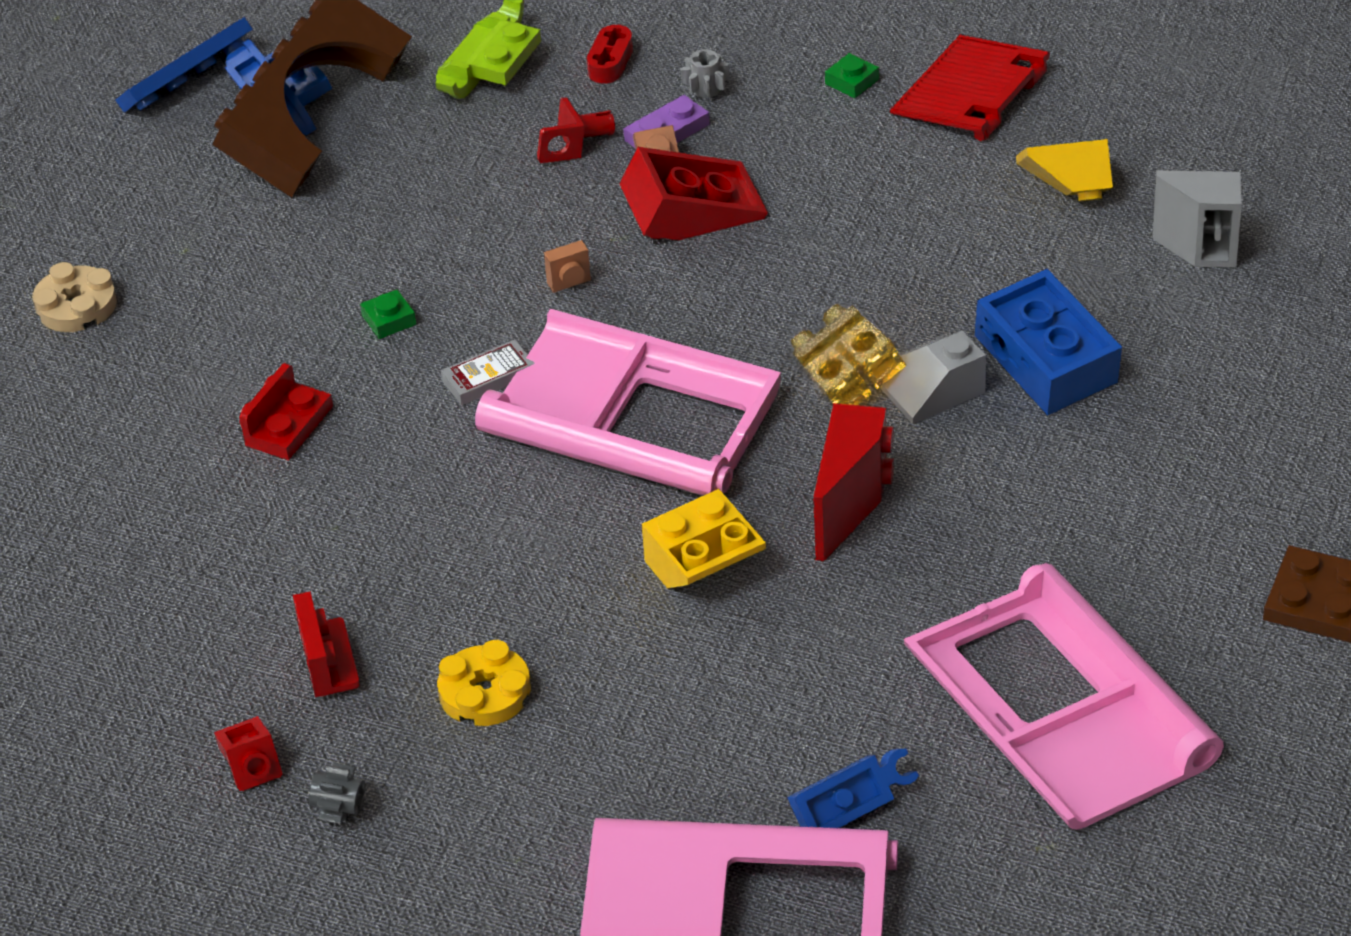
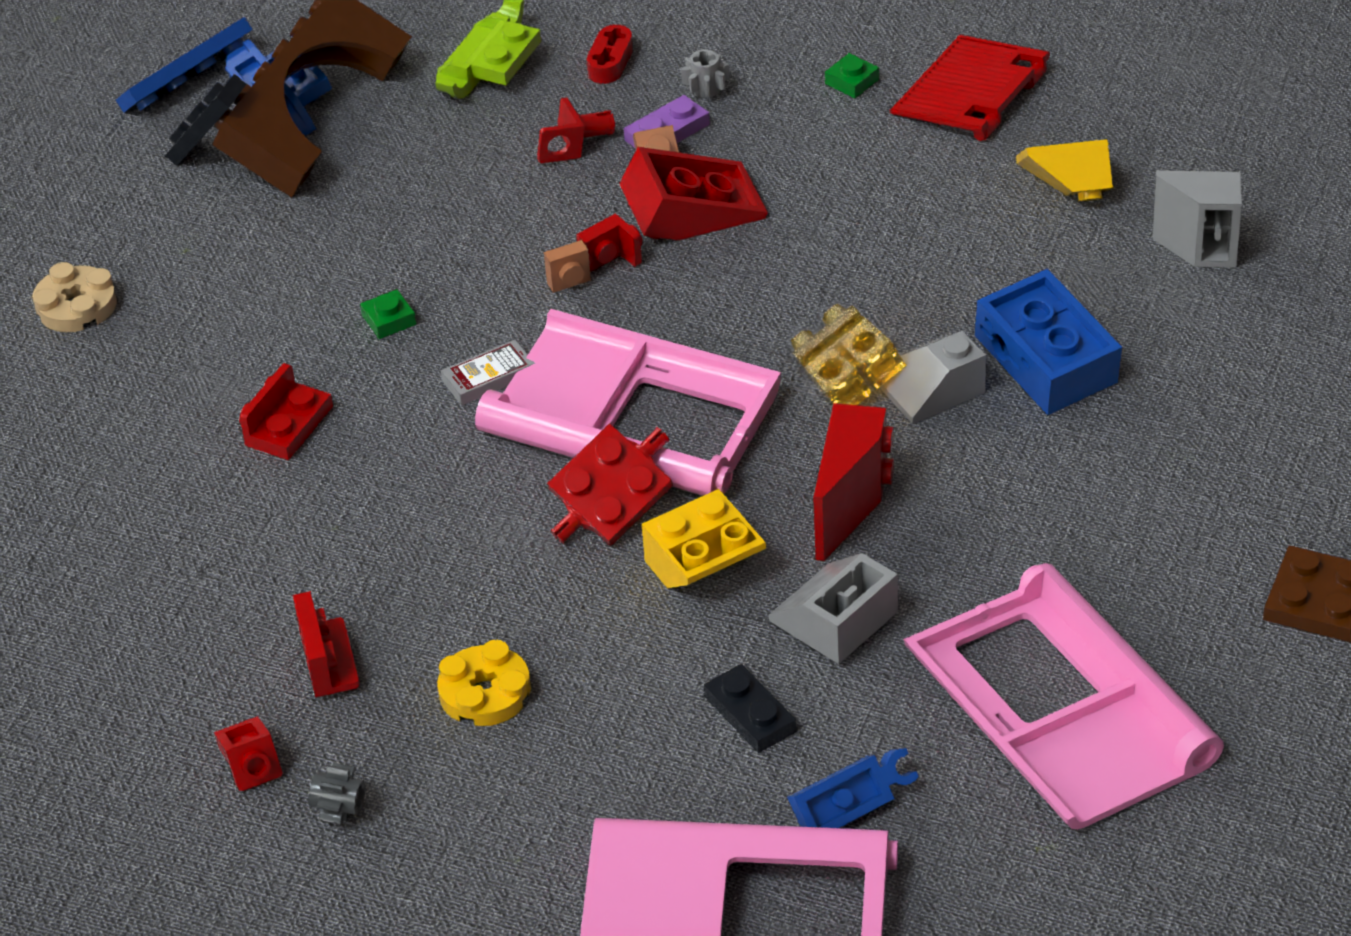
(203, 118): none -> black plate
(609, 484): none -> red plate
(610, 240): none -> red bracket
(750, 708): none -> black plate
(840, 606): none -> light grey slope

